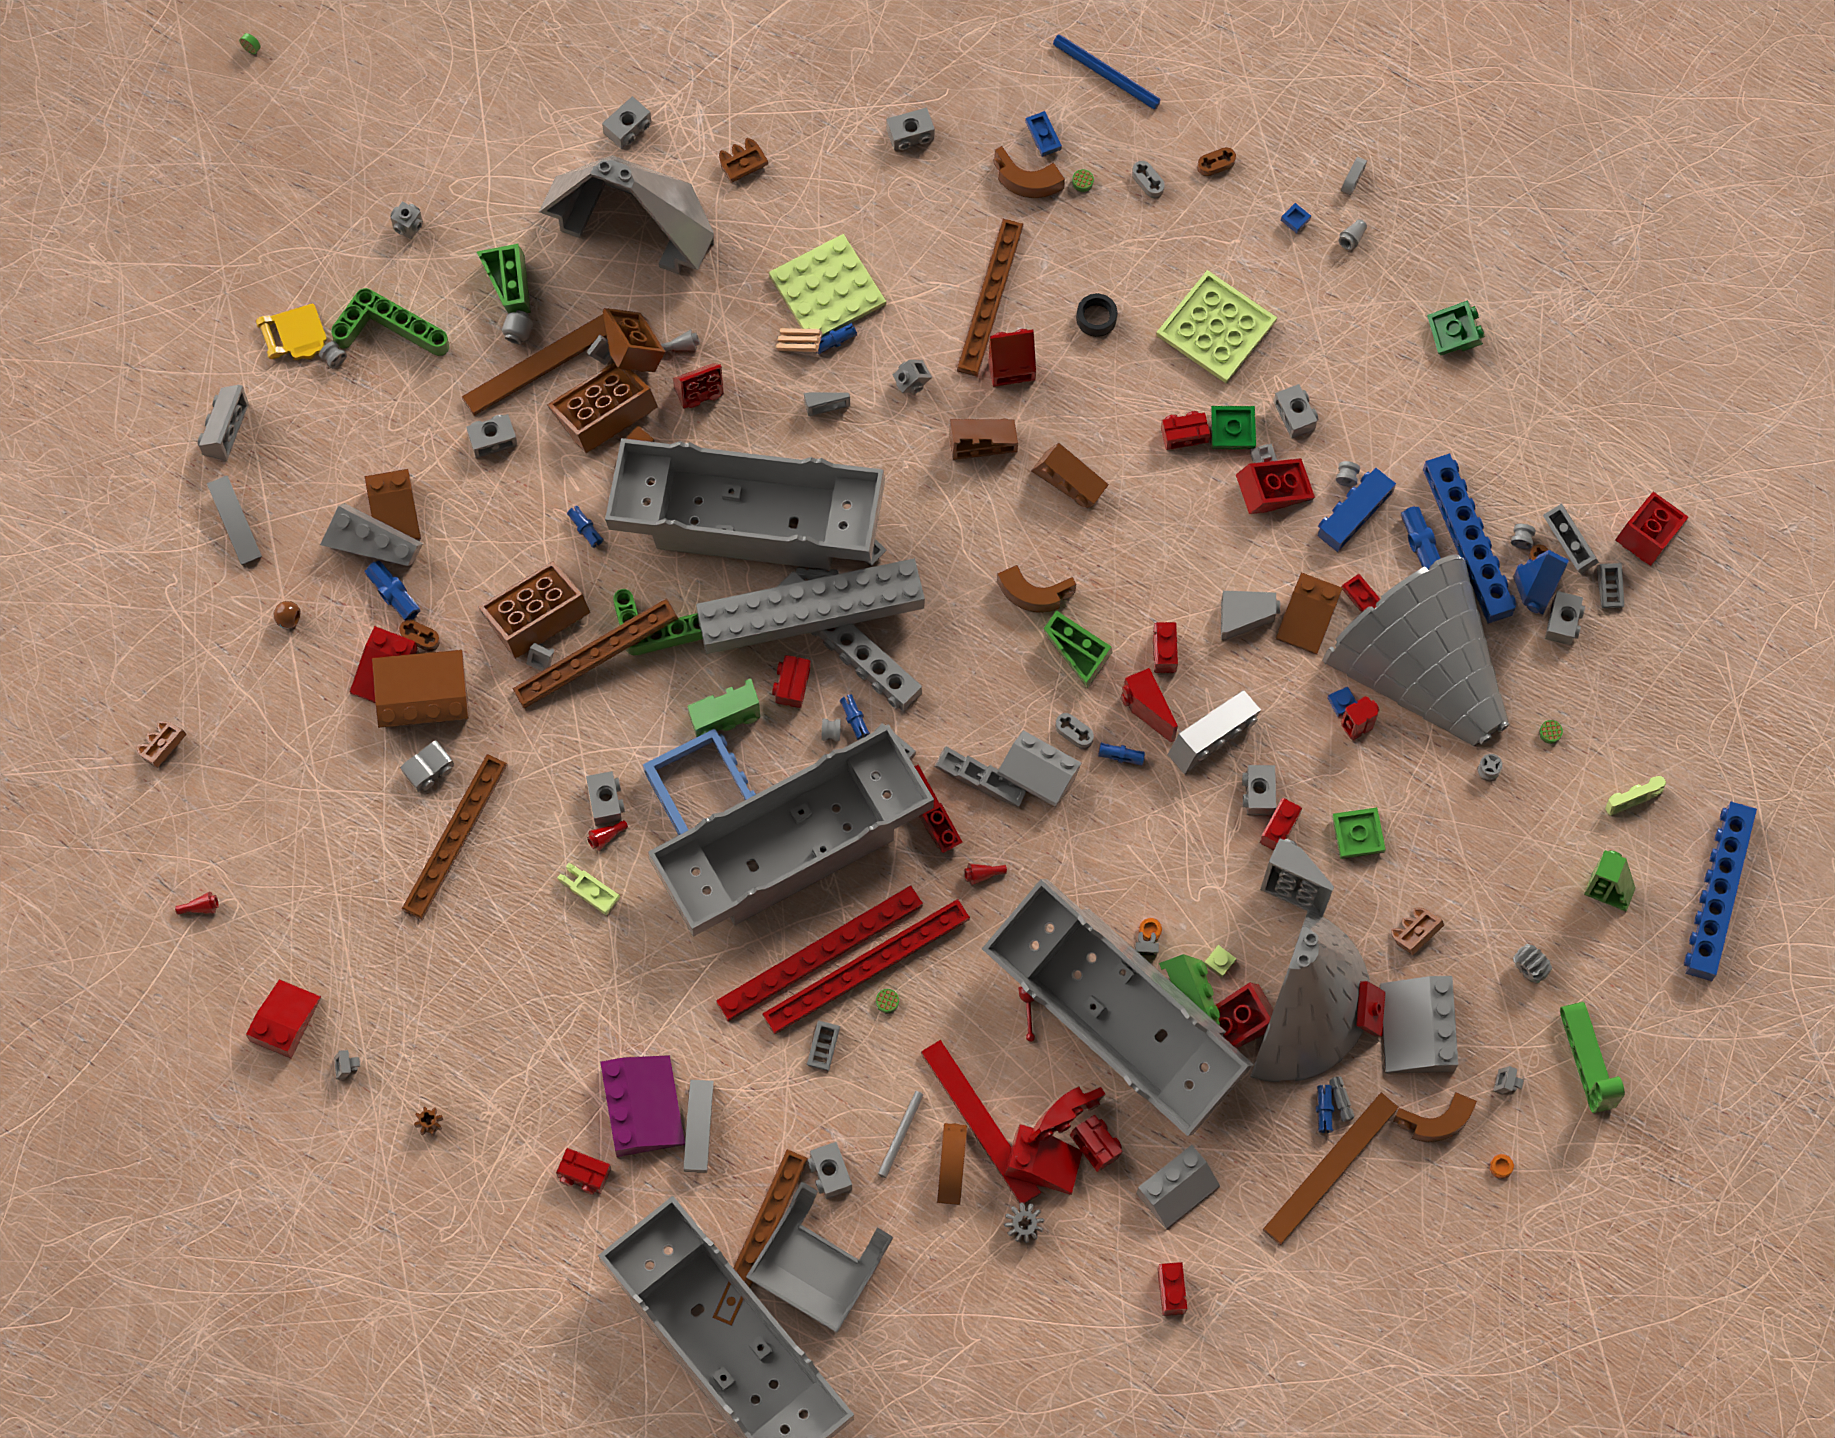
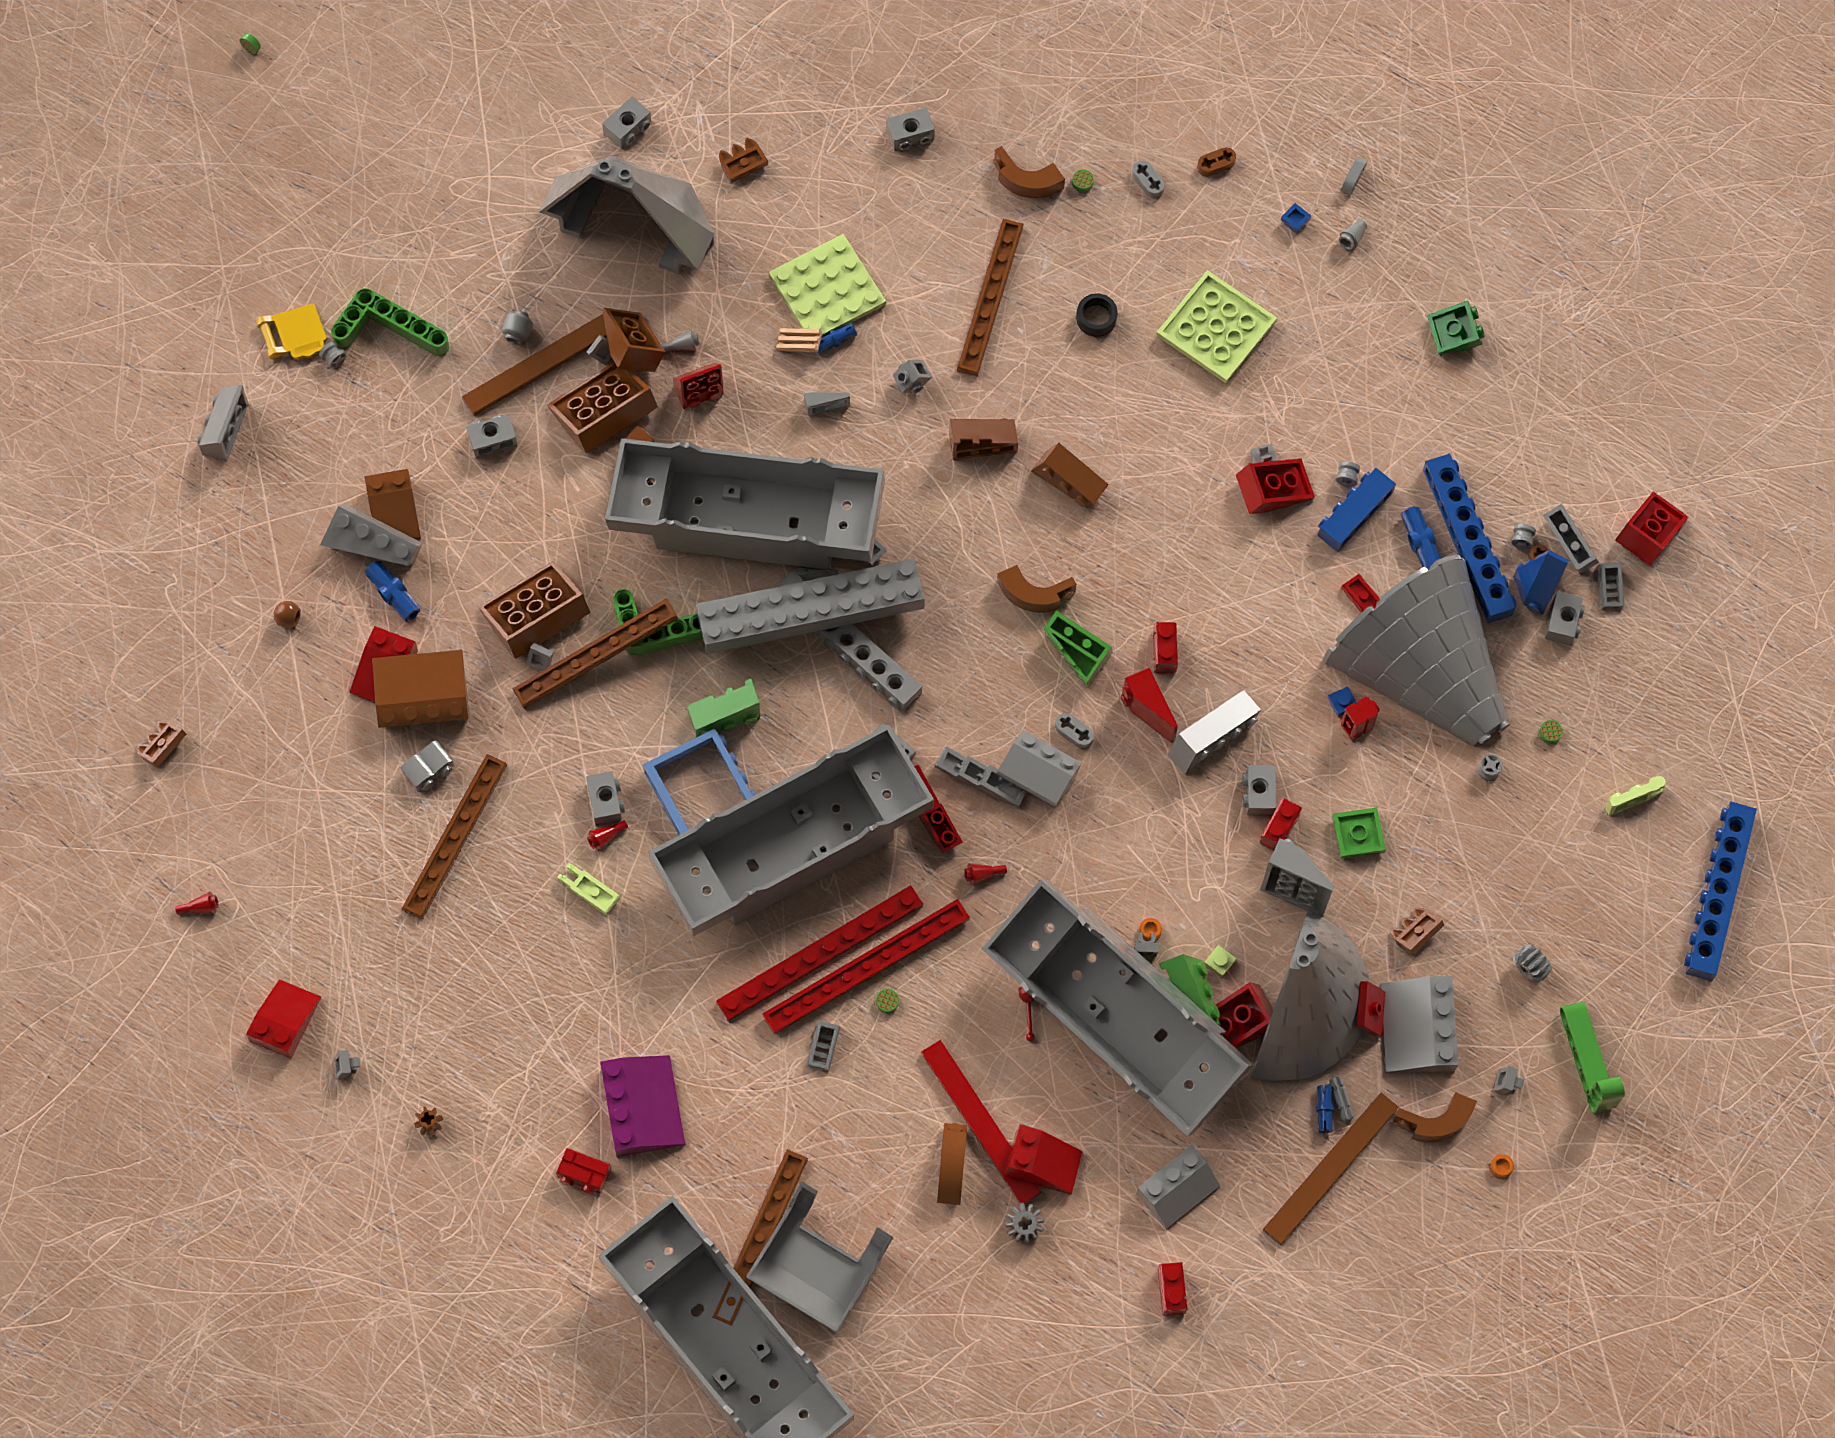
(234, 520): light grey slope -> none
(406, 219): light grey brick -> none
(421, 630): dark orange beam -> none
(508, 275): bright green wedge -> none
(585, 526): blue pin -> none
(698, 1126): light grey slope -> none
(792, 681): red brick -> none
(830, 1157): light grey brick -> none
(831, 729): light grey wheel -> none
(854, 716): blue pin -> none
(900, 1135): light grey bar -> none
(1012, 357): red slope -> none
(1043, 133): blue plate -> none
(1065, 1111): red slope -> none
(1096, 1142): red brick -> none
(1106, 71): blue axle -> none
(1121, 754): blue pin -> none
(1185, 430): red brick -> none
(1233, 427): green plate -> none
(1246, 611): light grey slope -> none
(1295, 423): light grey brick -> none
(1309, 613): dark orange slope -> none
(1611, 881): bright green wedge -> none

